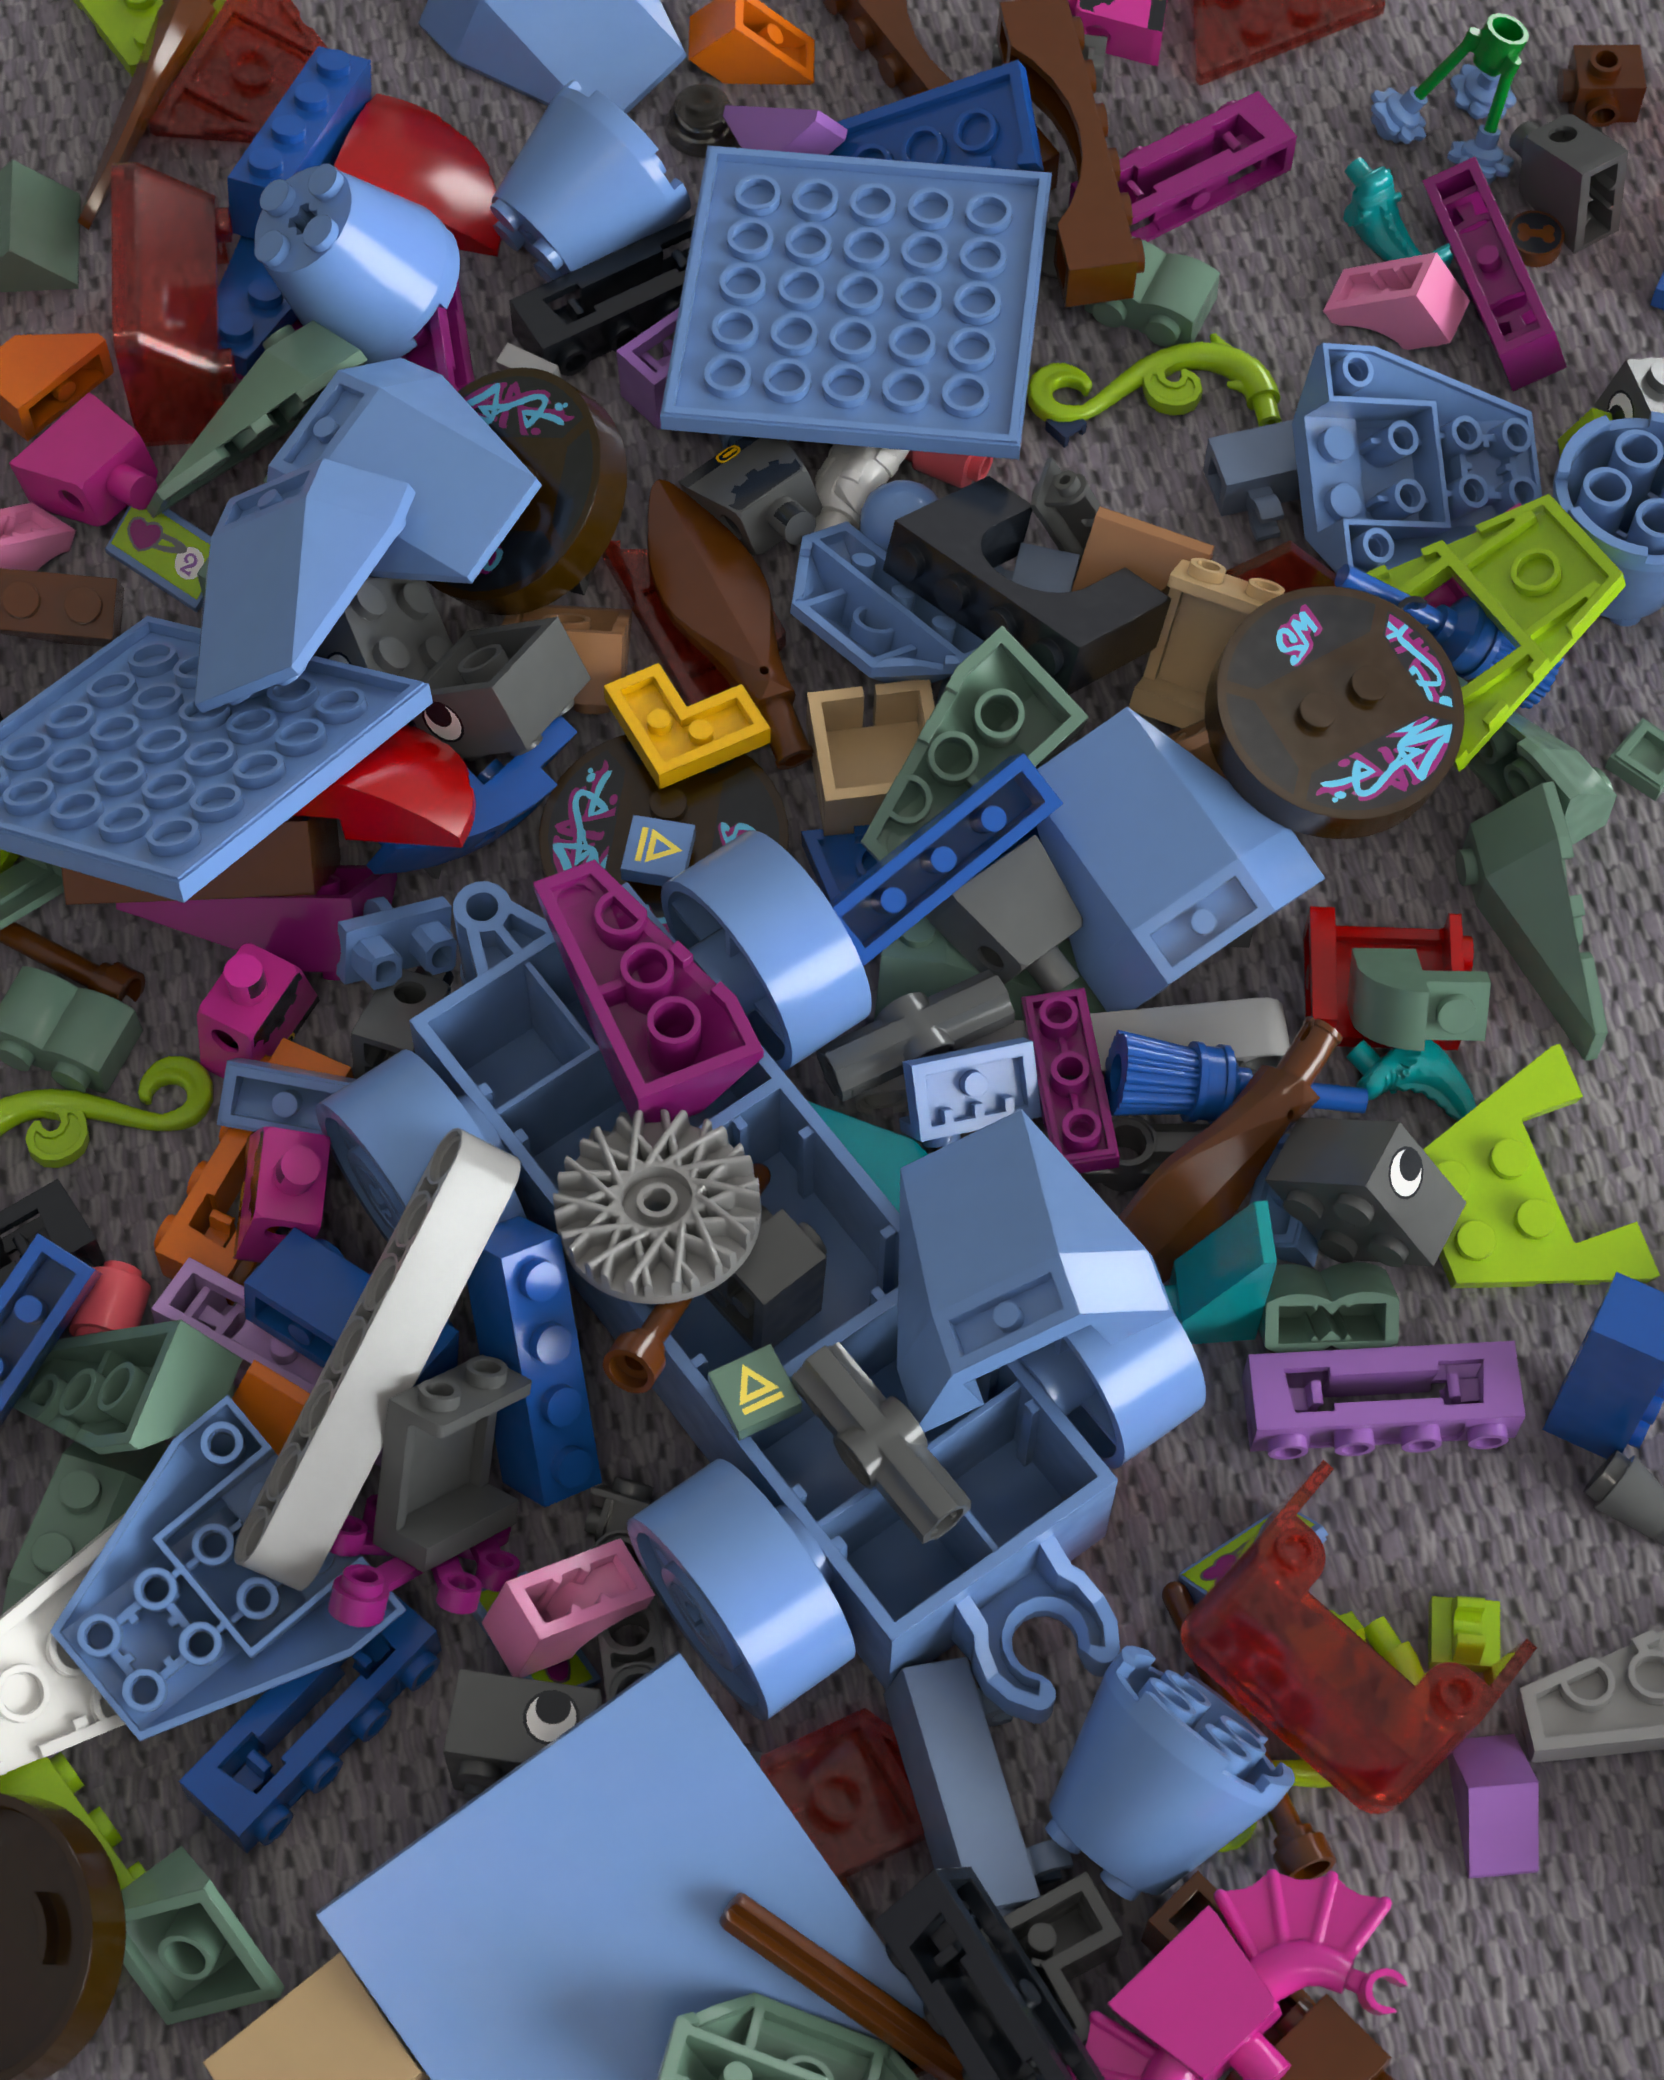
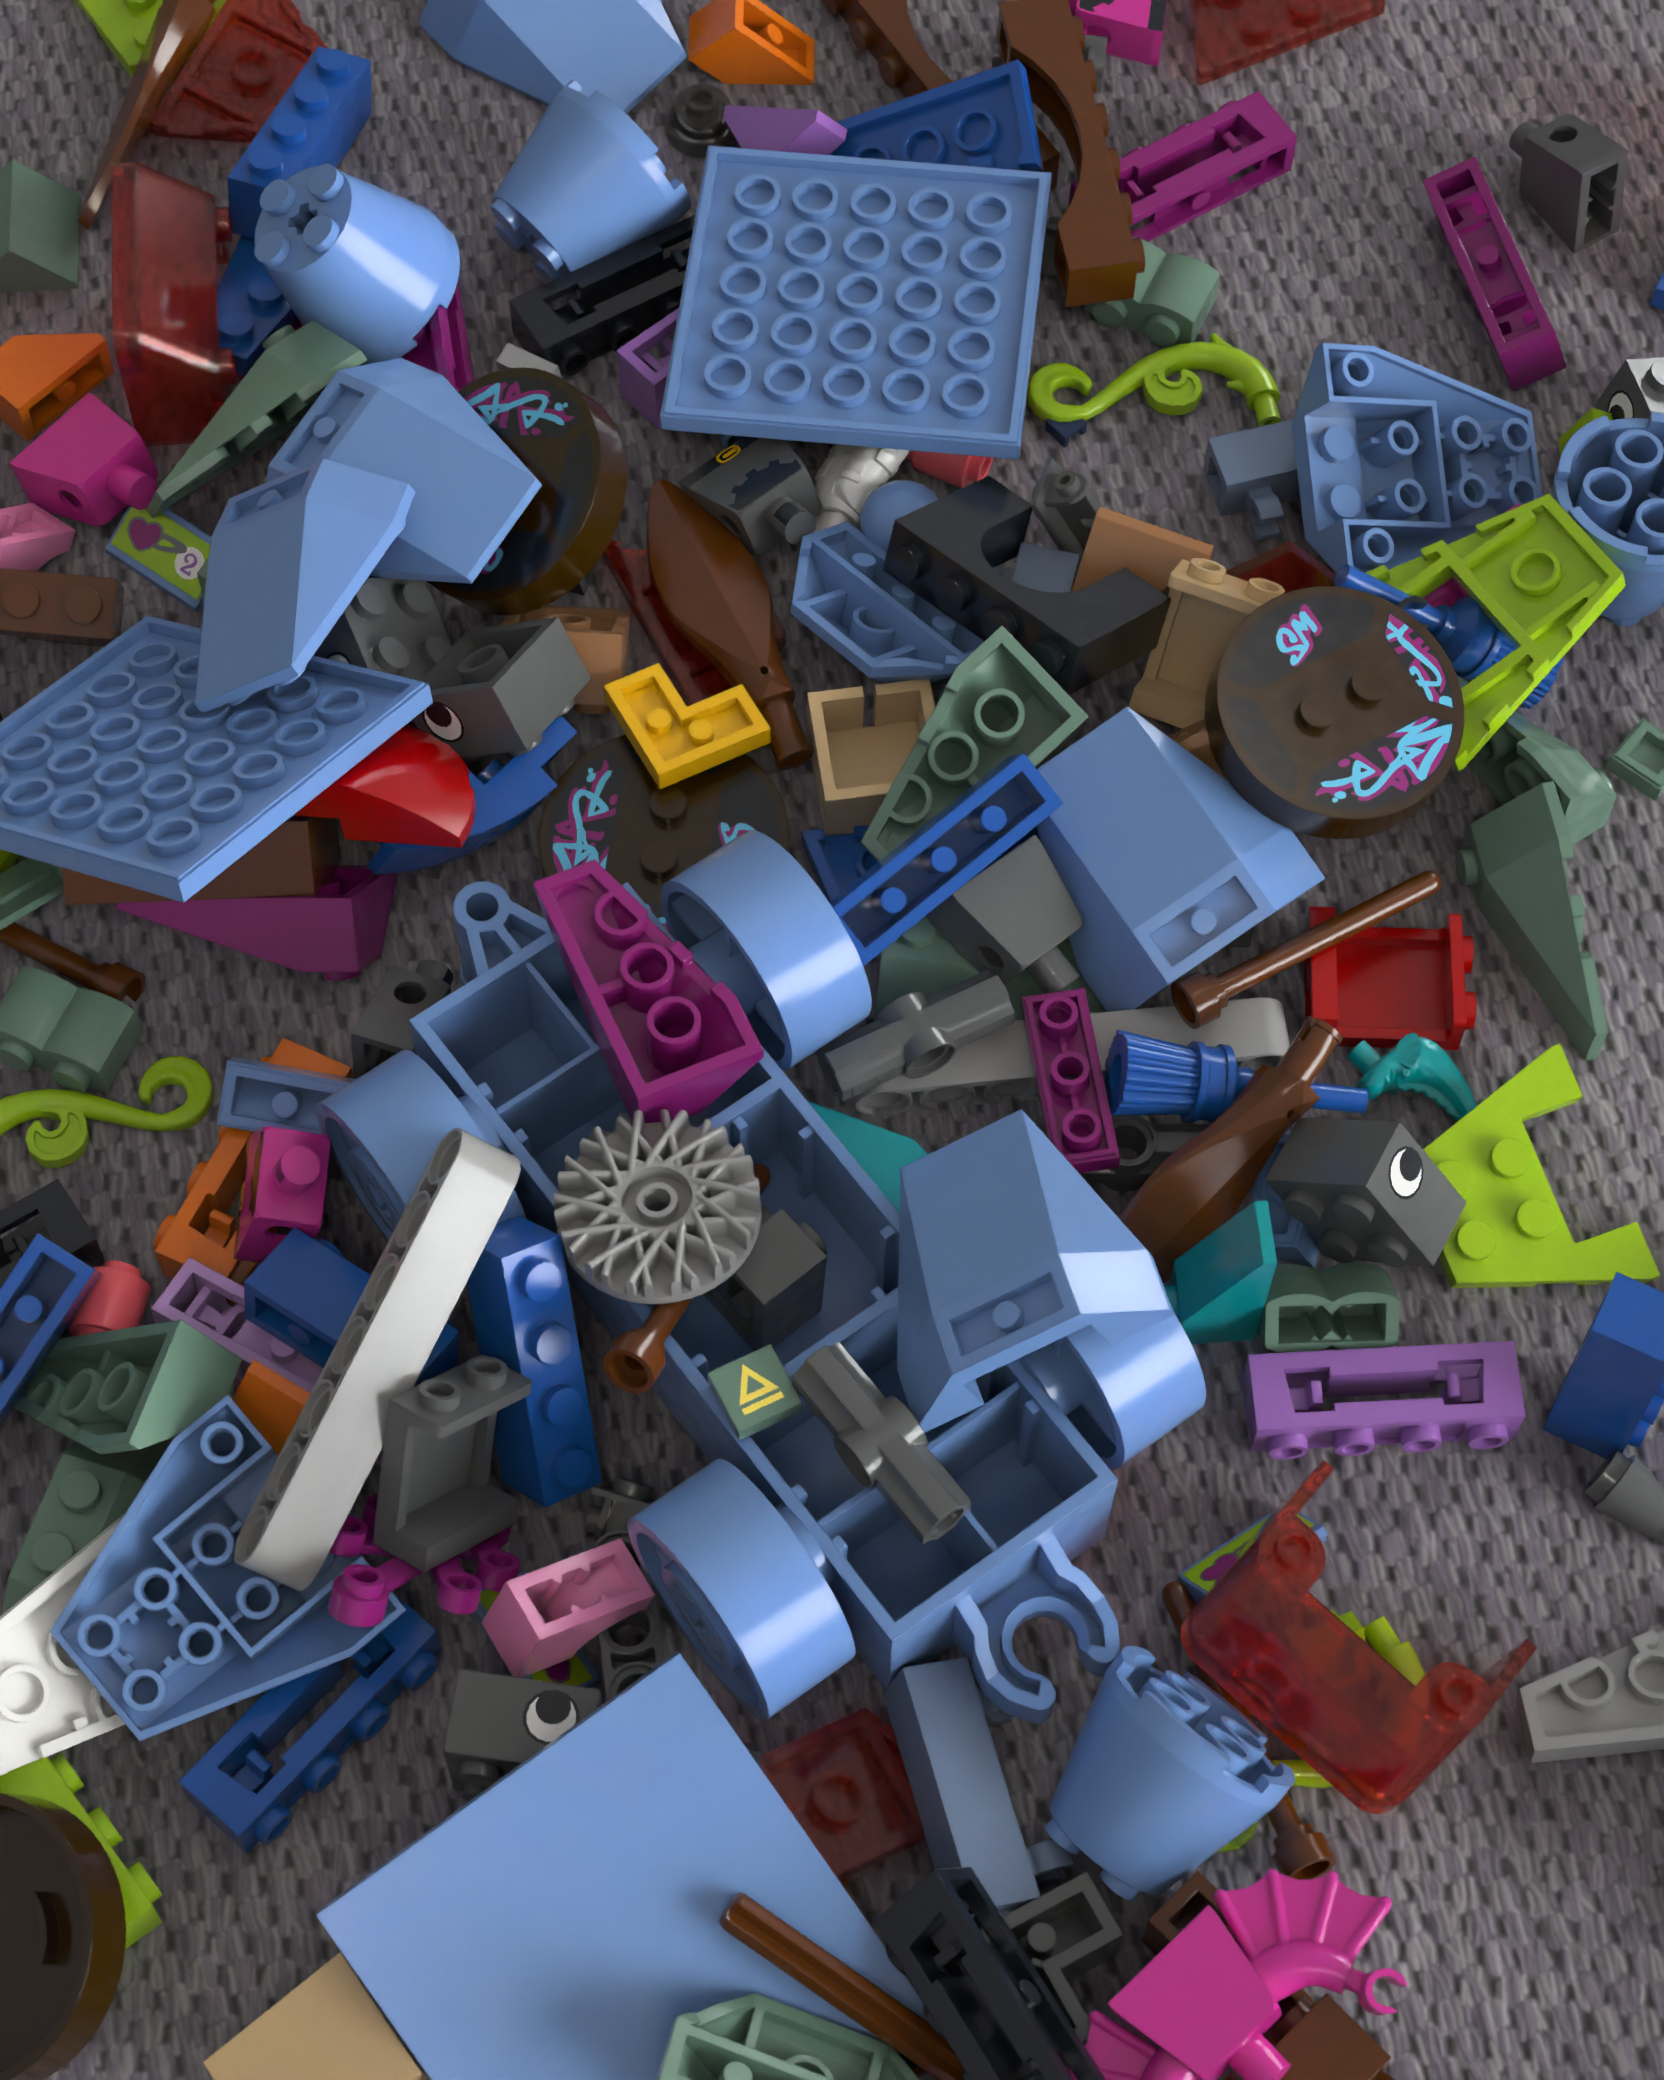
(190, 1945): sand green slope -> none
(253, 1004): dark pink torso -> none
(396, 938): medium blue hips -> none
(427, 163): red brick -> none
(657, 850): medium blue tile -> none
(969, 1090): medium blue bracket -> none
(1203, 996): none -> reddish brown piece
(1377, 217): teal animal -> none
(1403, 299): bright pink arch -> none
(1405, 1005): sand green brick -> none
(1464, 1632): lime tile -> none
(1479, 91): plant -> none
(1496, 1806): medium lavender slope -> none
(1537, 237): tile -> none
(1603, 84): reddish brown brick -> none

